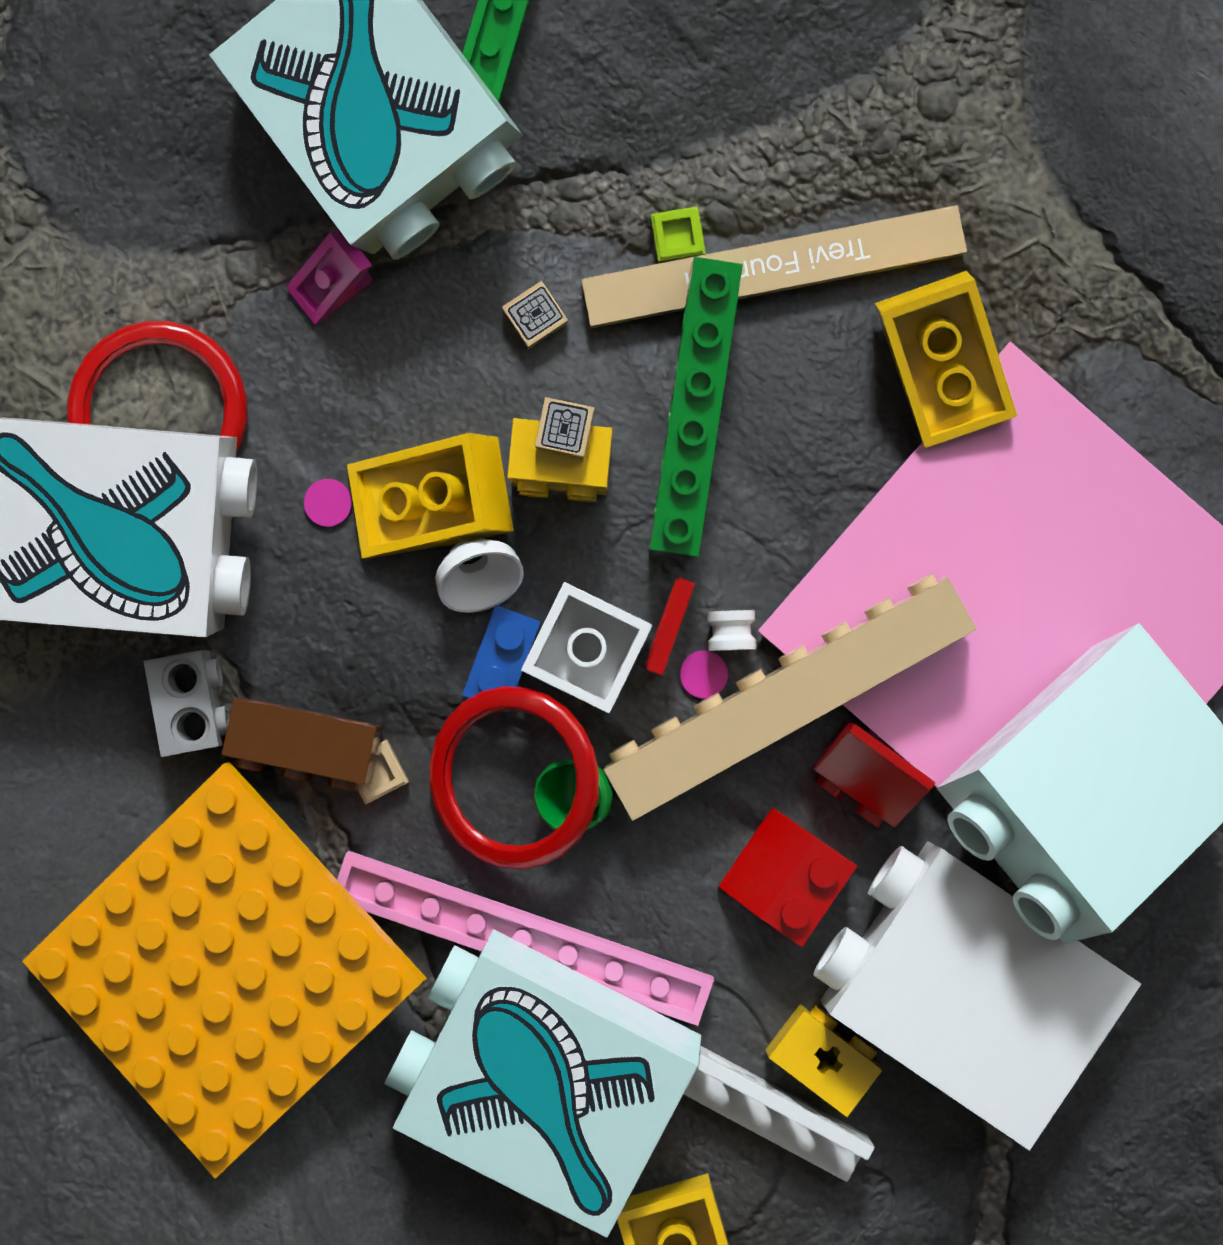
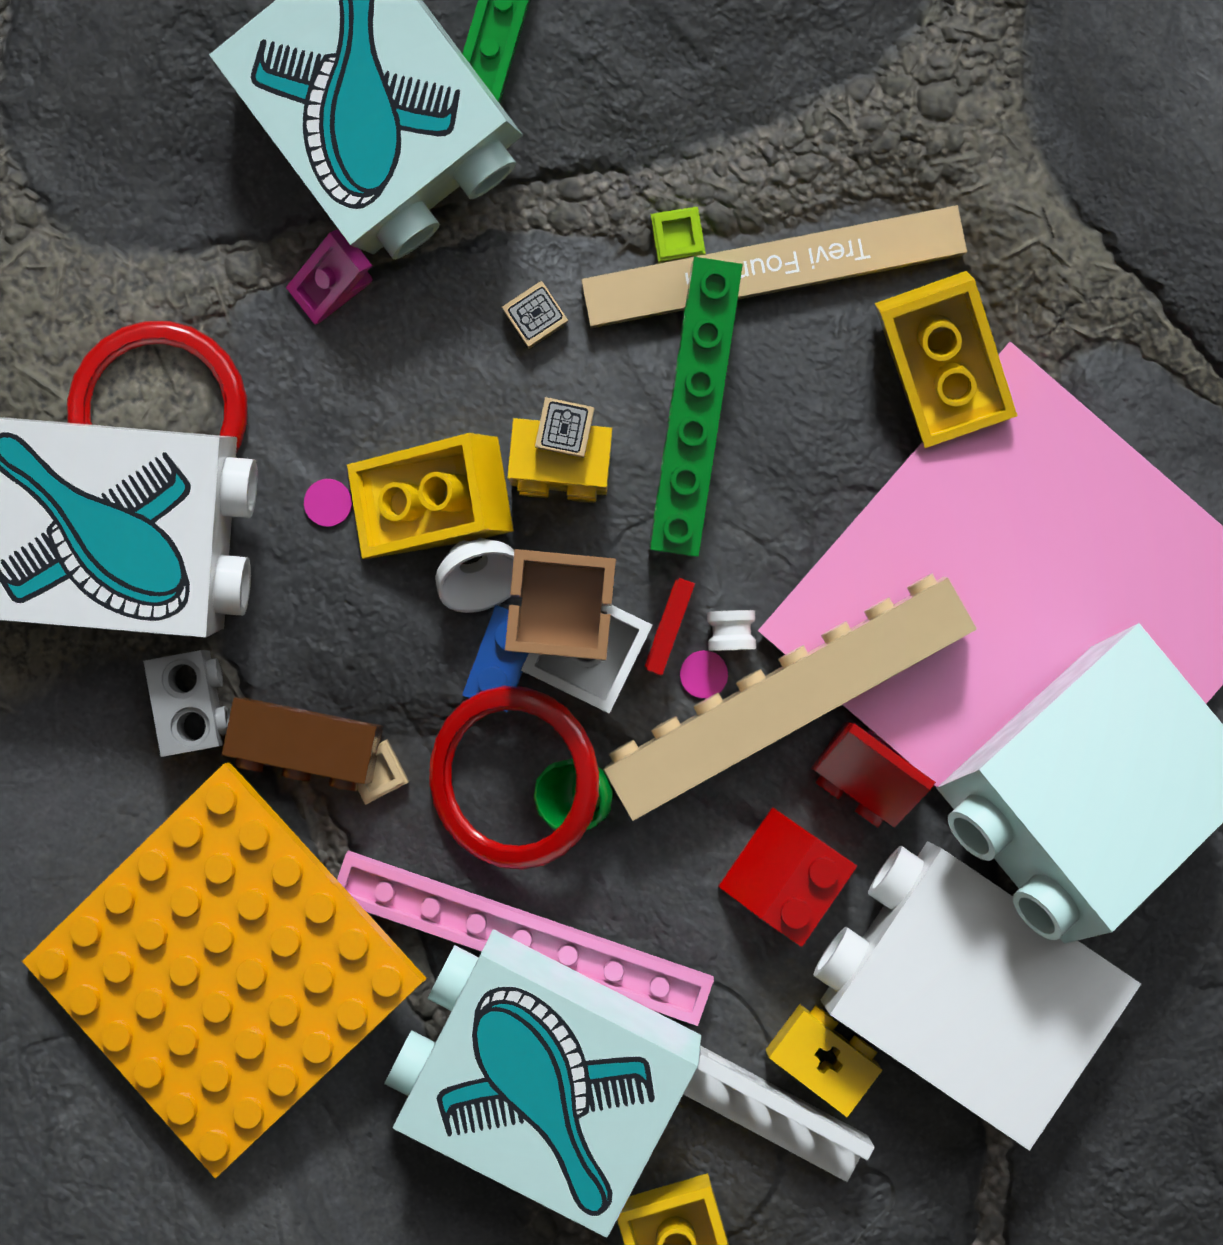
(560, 604): none -> medium nougat piece

